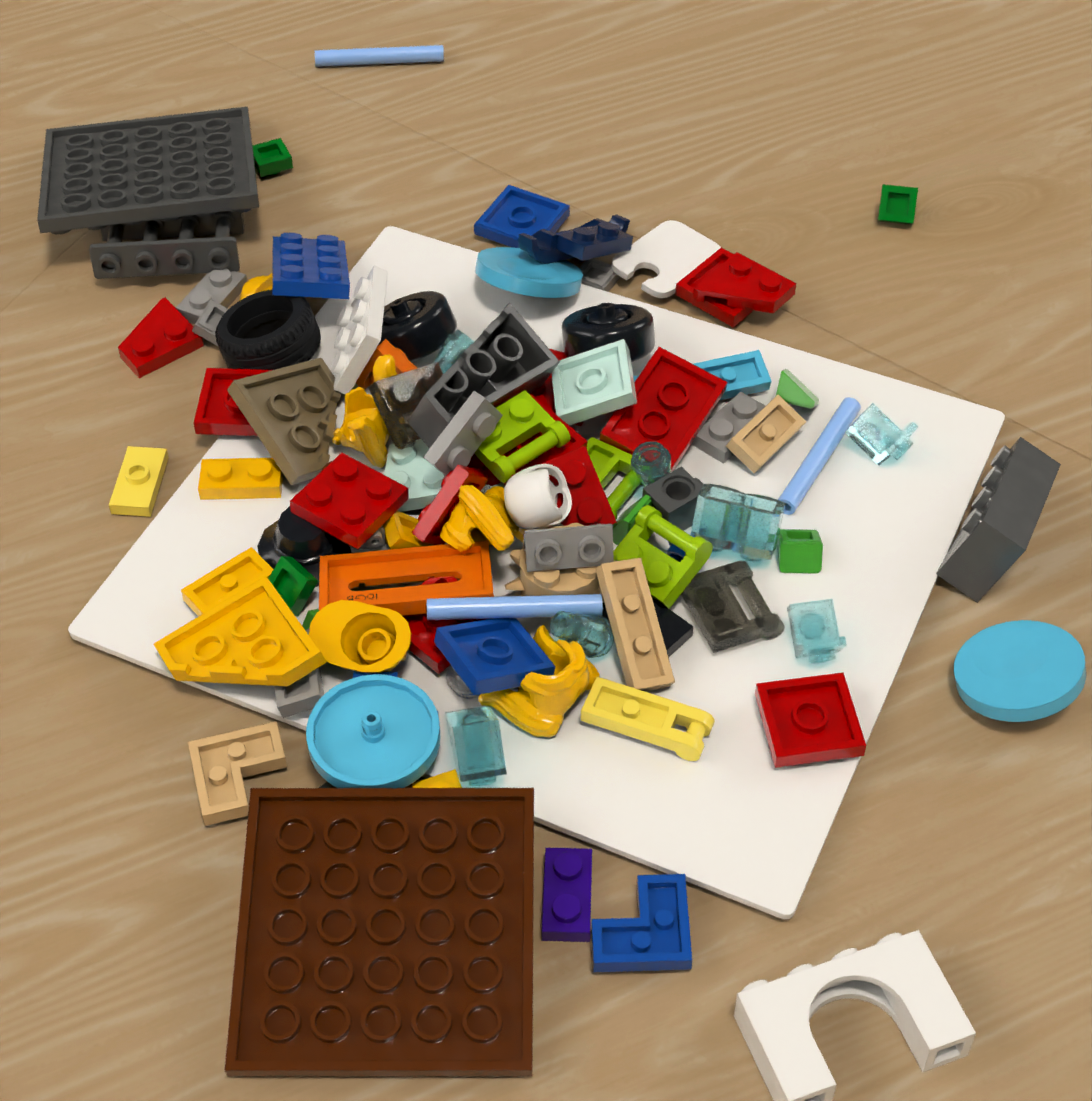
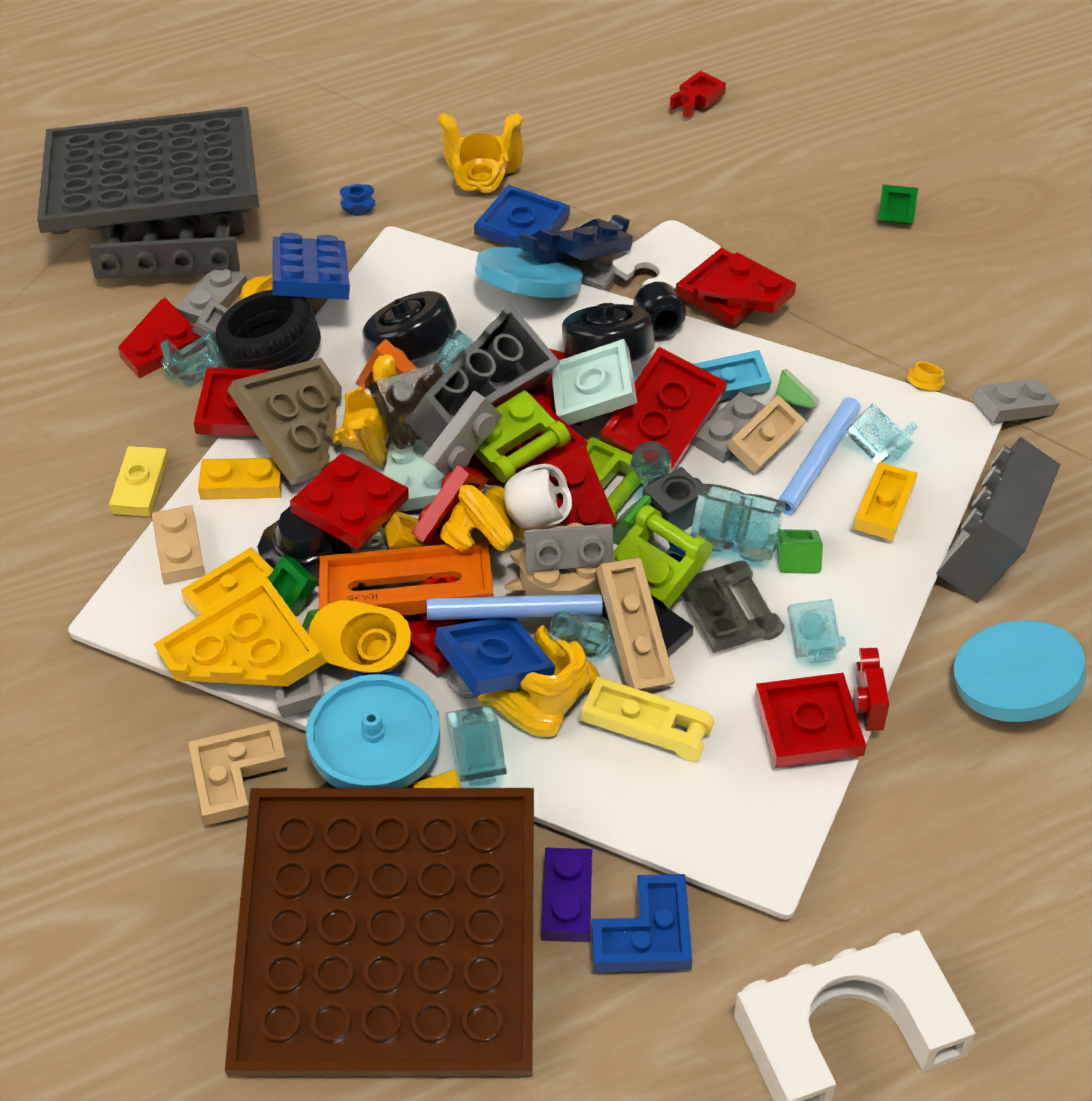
(178, 544): none -> tan plate
(191, 361): none -> clear light blue bracket
(272, 157): green plate -> none
(357, 199): none -> blue plate
(360, 329): white plate -> none
(382, 55): light blue piece -> none
(482, 158): none -> yellow hair
(664, 305): none -> black head
(697, 91): none -> red plate
(872, 695): none -> red plate
(885, 501): none -> yellow plate
(926, 376): none -> yellow plate
(1015, 400): none -> light grey plate

